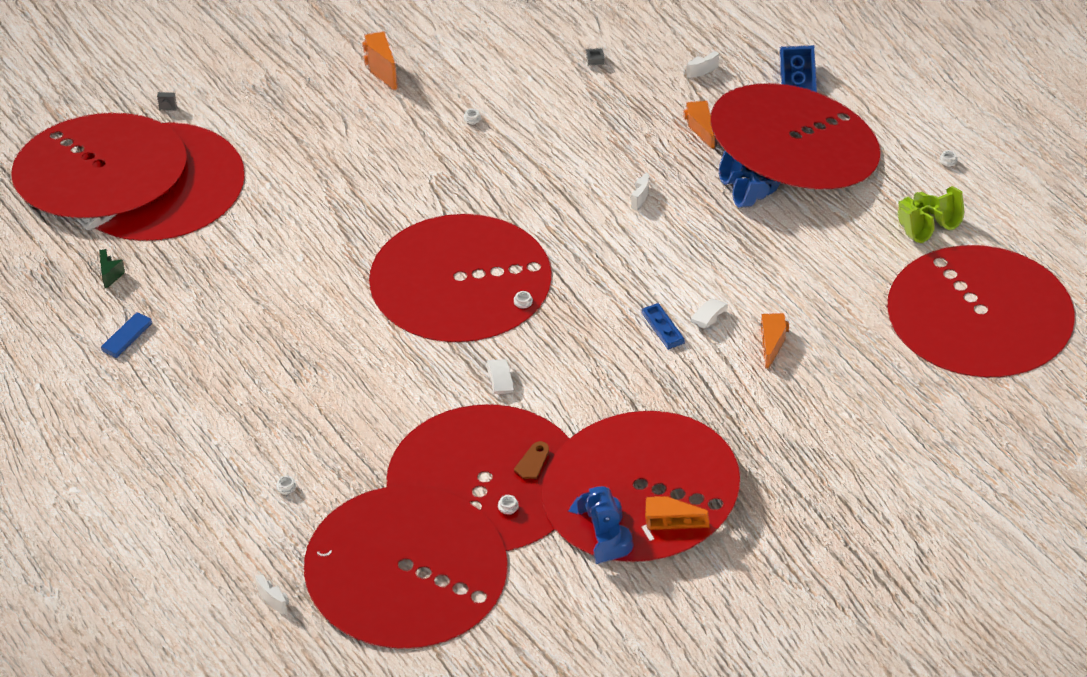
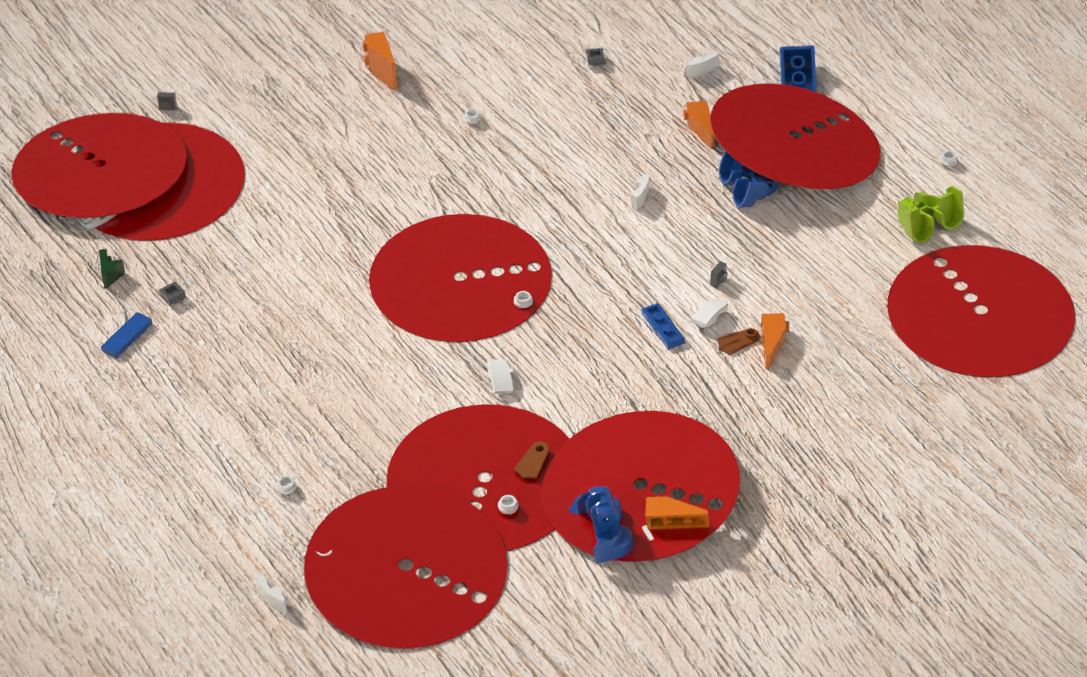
(172, 293): none -> dark grey plate
(718, 274): none -> dark grey plate
(738, 340): none -> dark orange piece

